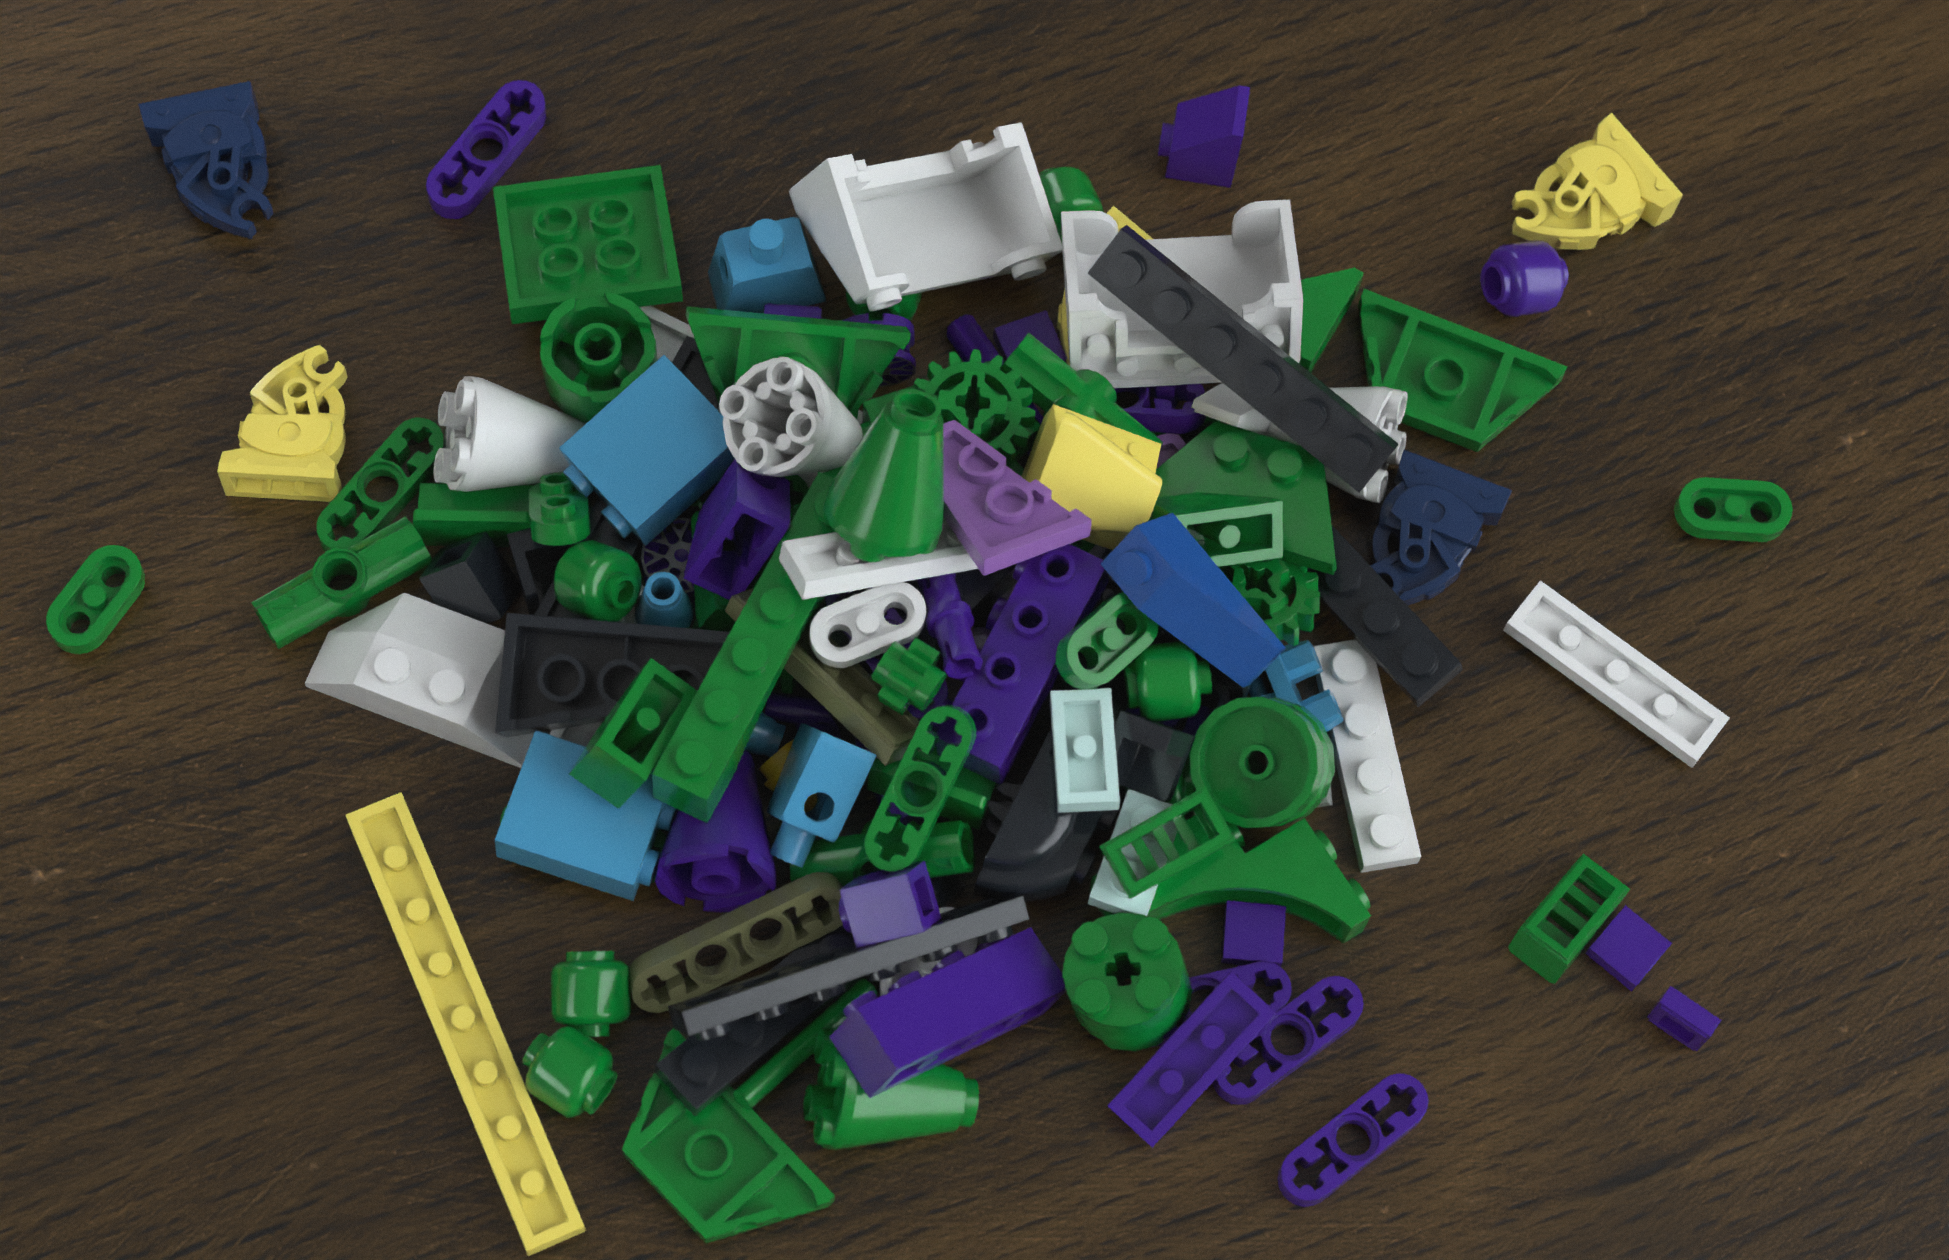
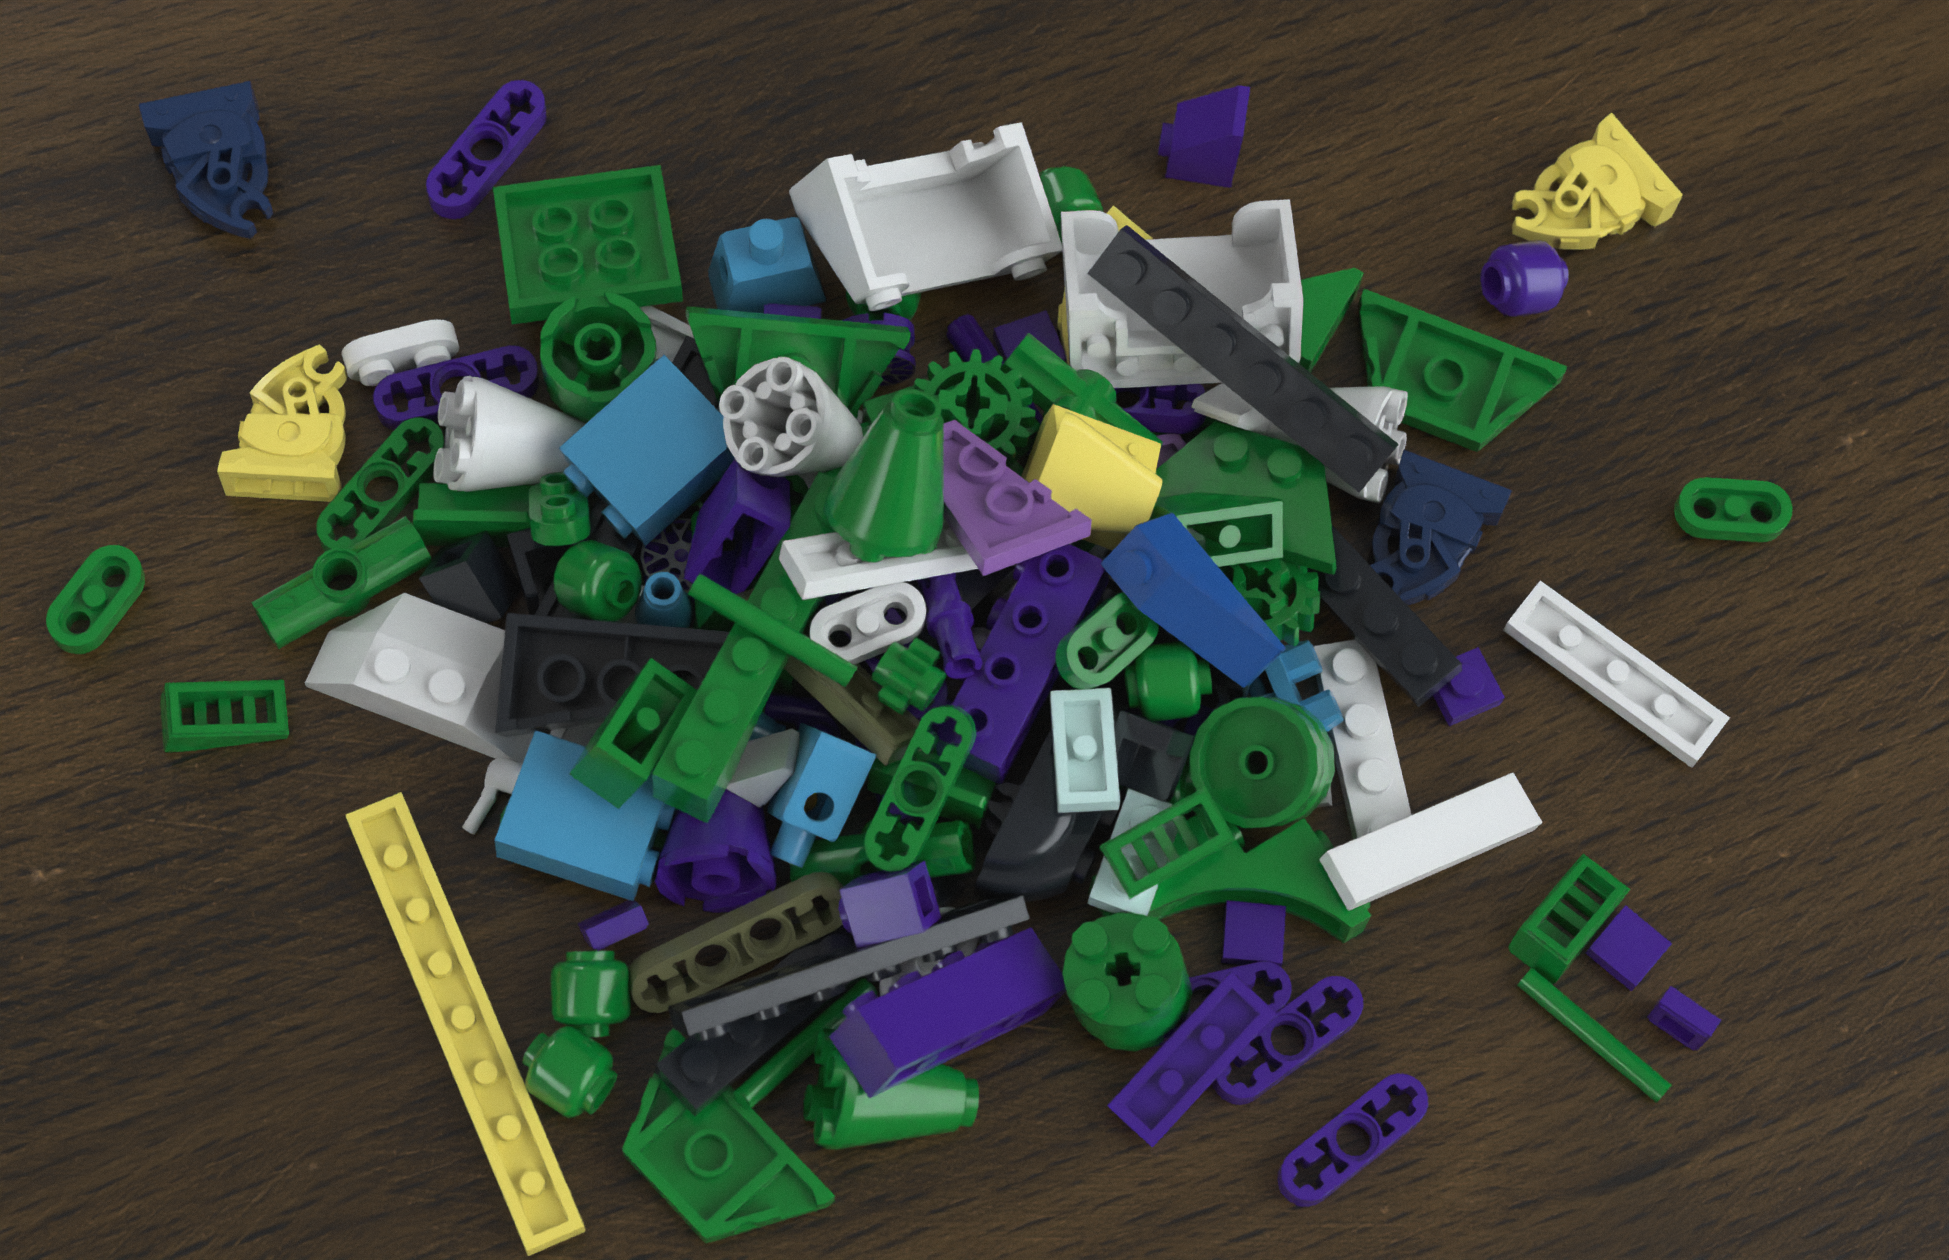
(224, 734): none -> green slope
(399, 350): none -> white plate
(411, 382): none -> dark purple beam
(499, 777): none -> white hand
(613, 924): none -> dark purple tile
(765, 766): none -> white slope
(772, 630): none -> green bar
(1430, 841): none -> white tile
(1469, 691): none -> dark purple plate
(1594, 1035): none -> green bar

